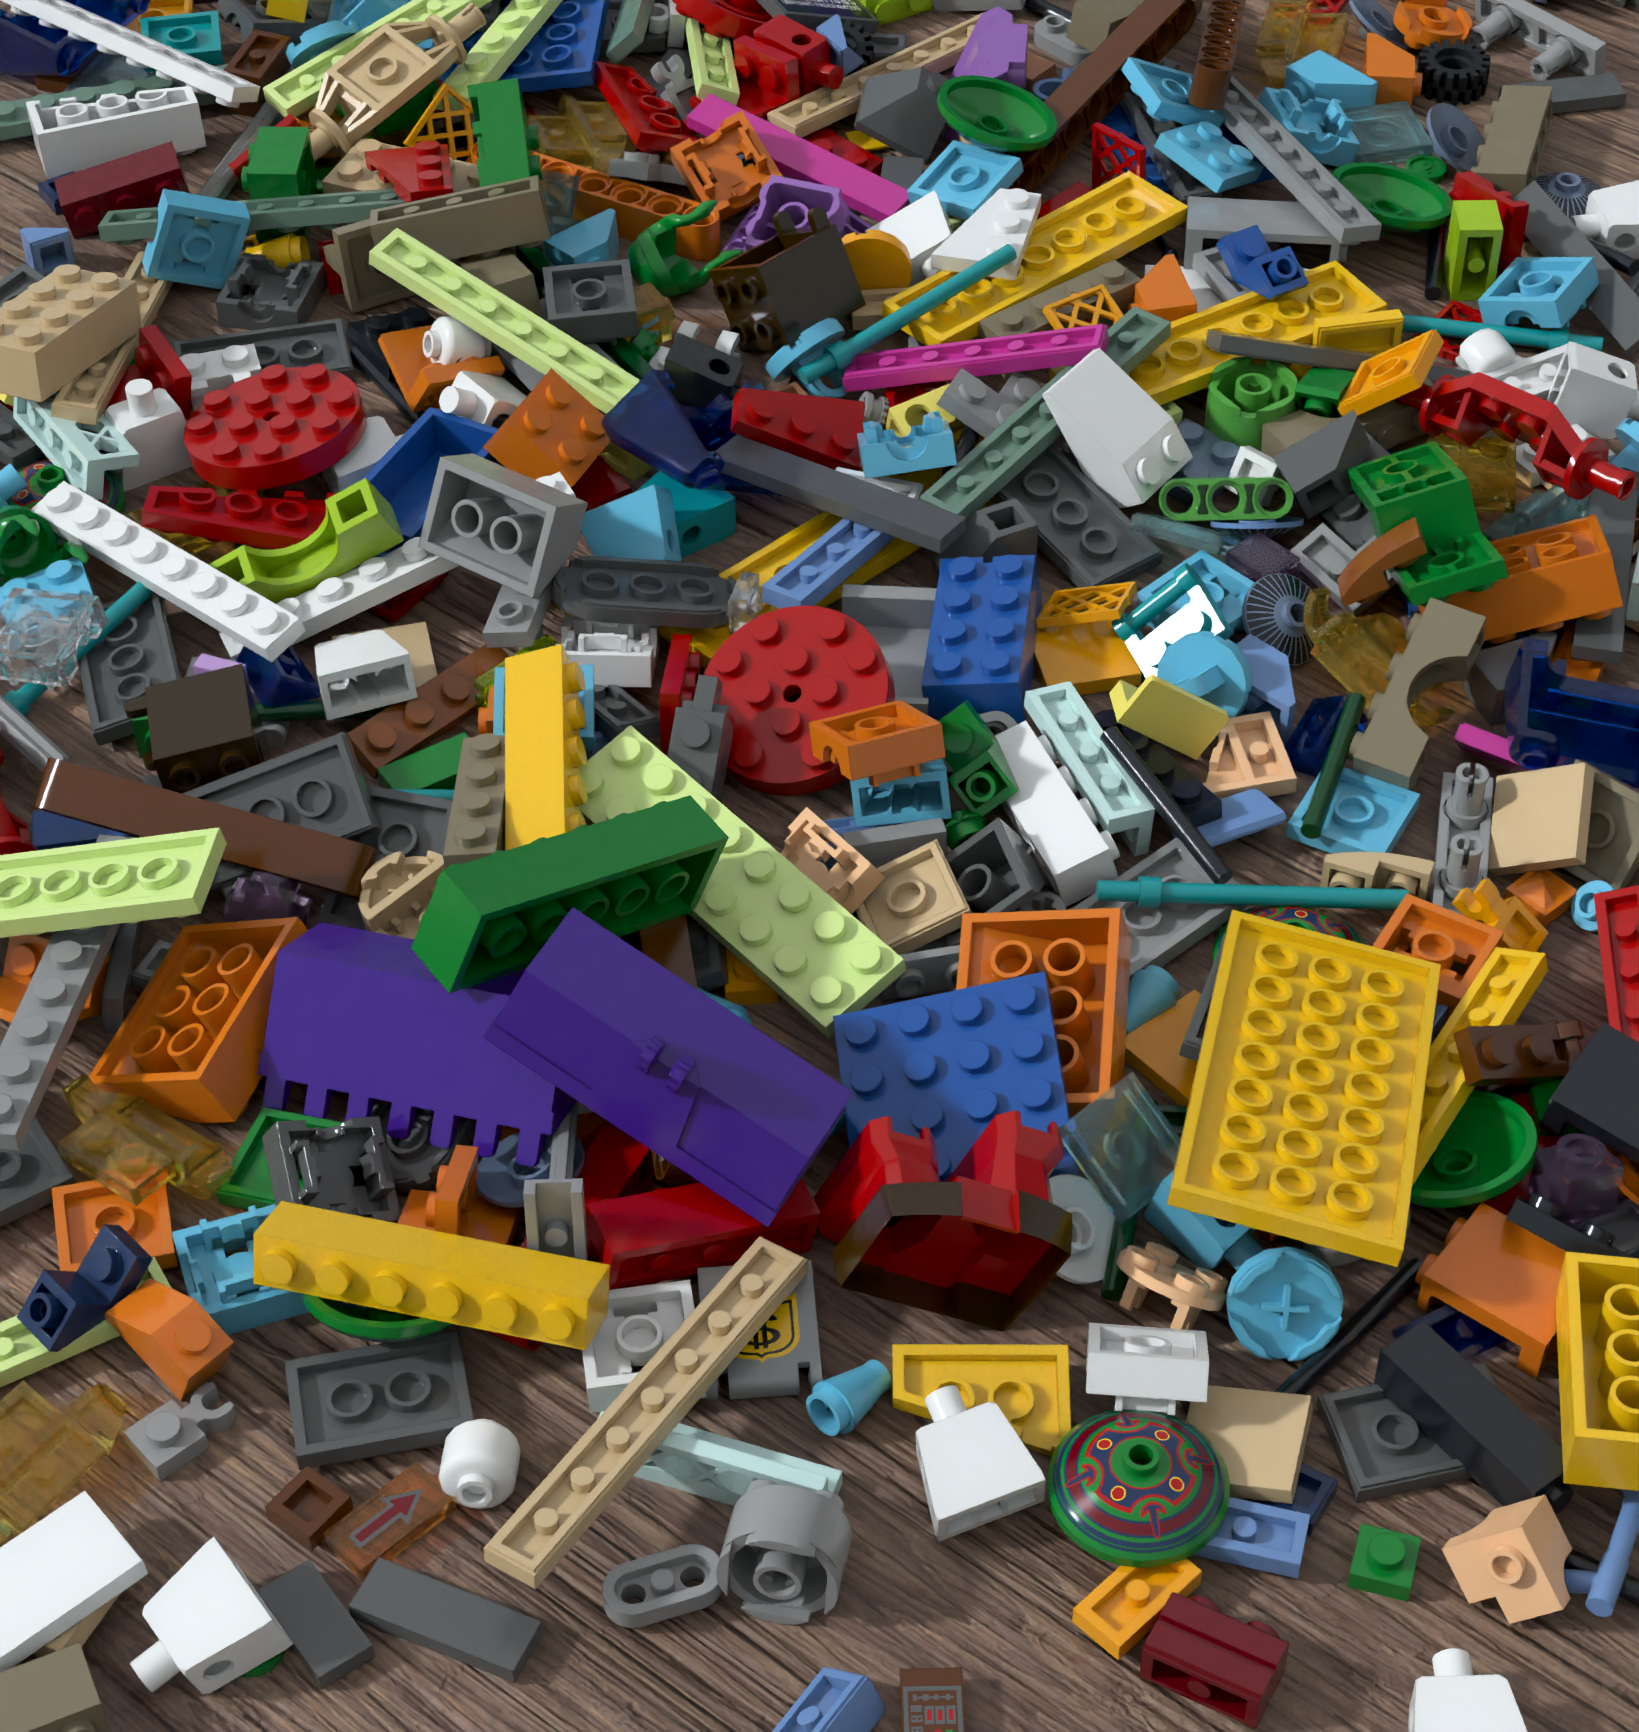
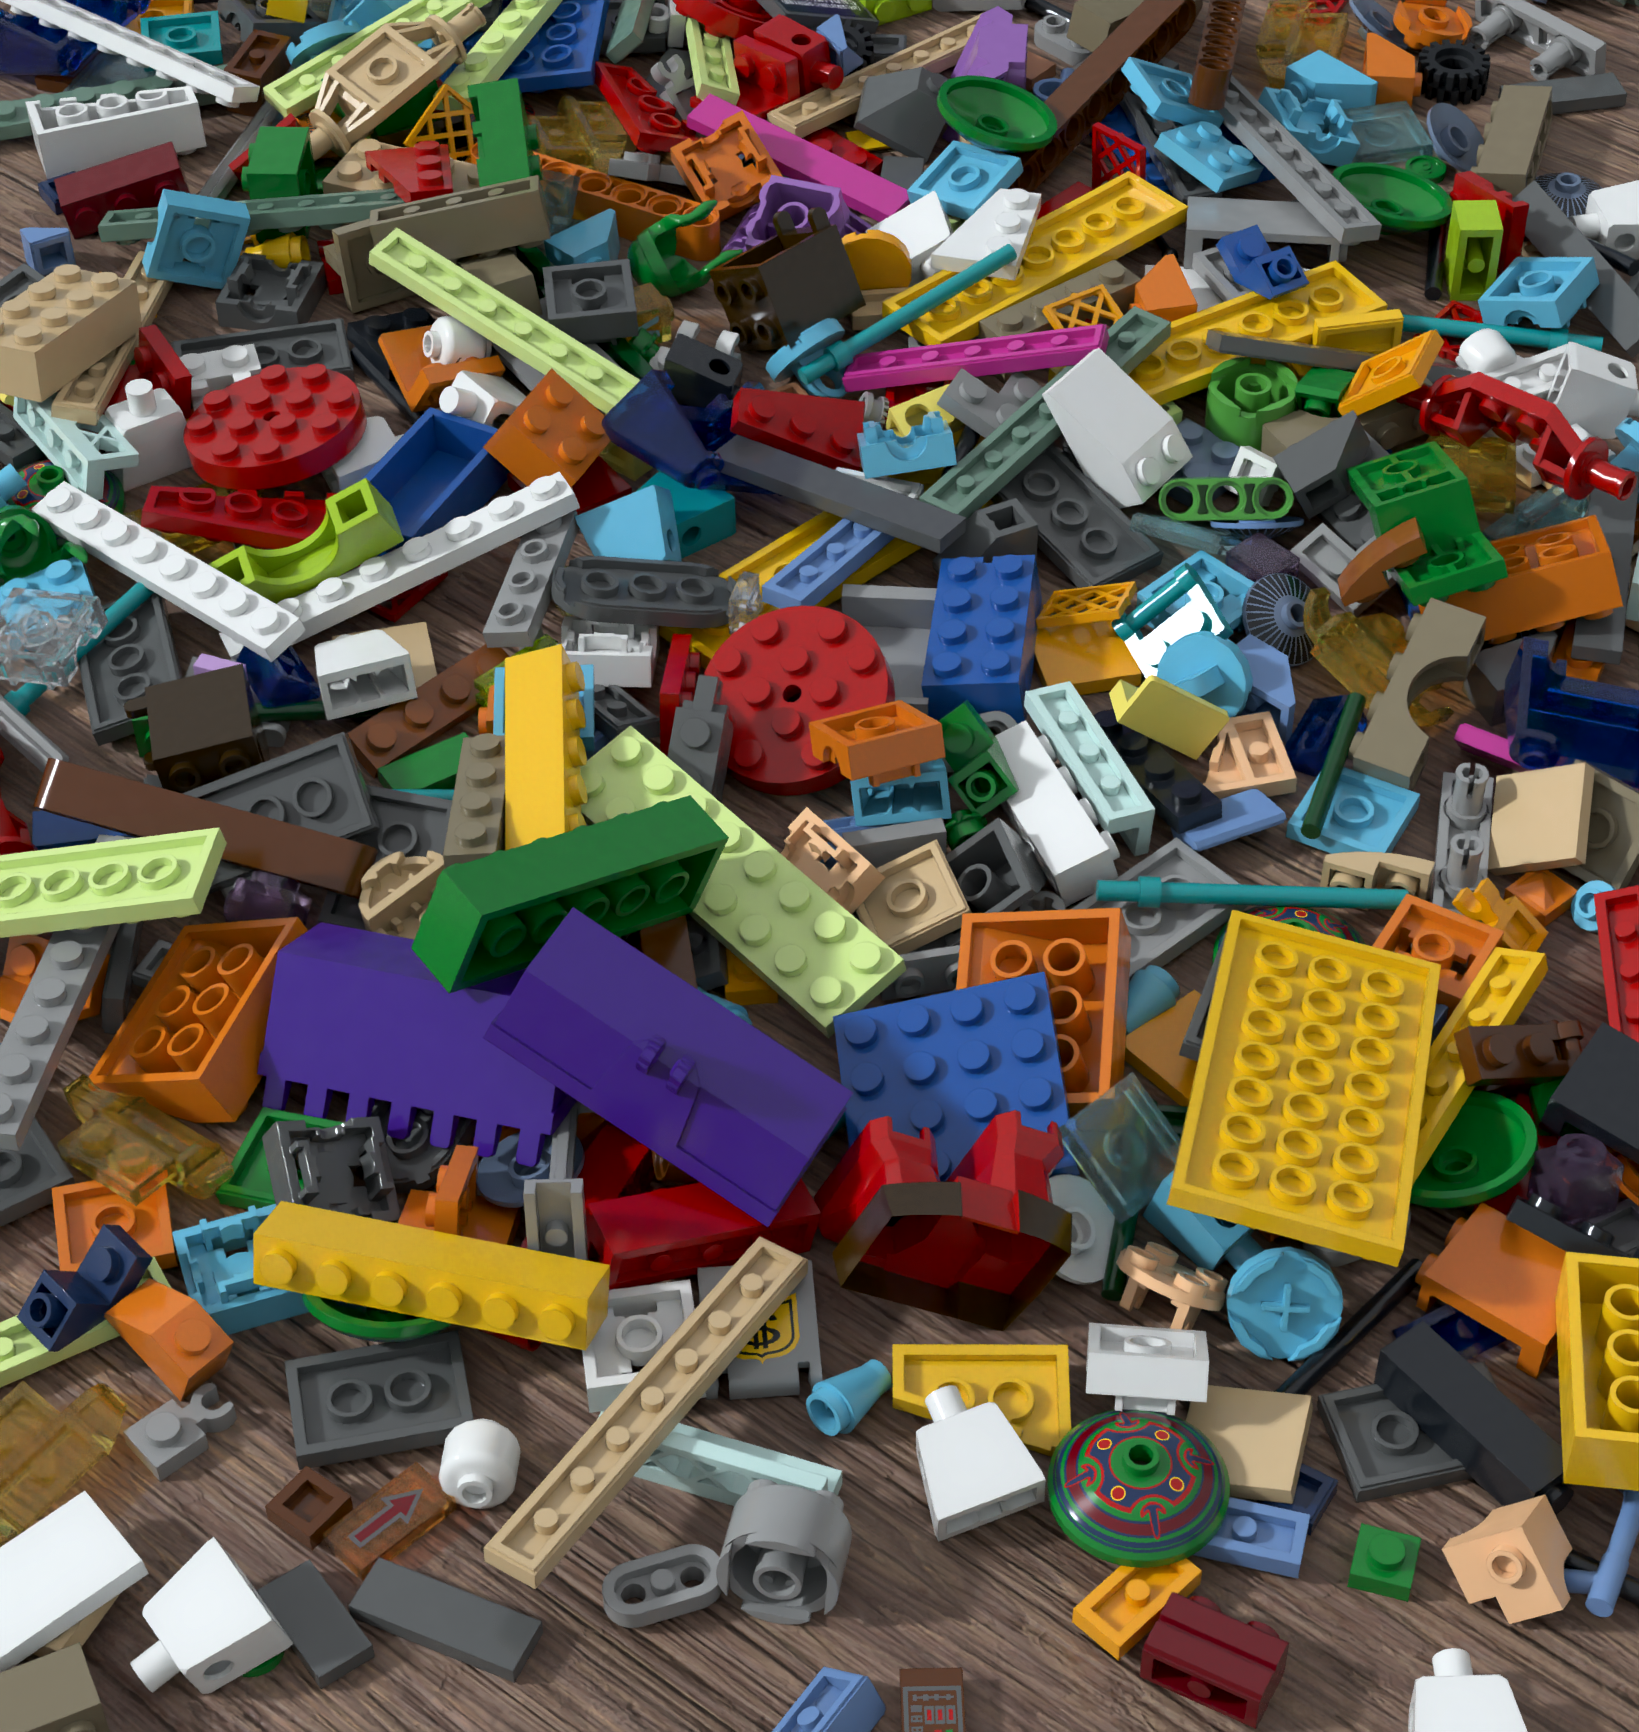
(500, 523): light grey slope -> none
(1166, 806): black bar -> none

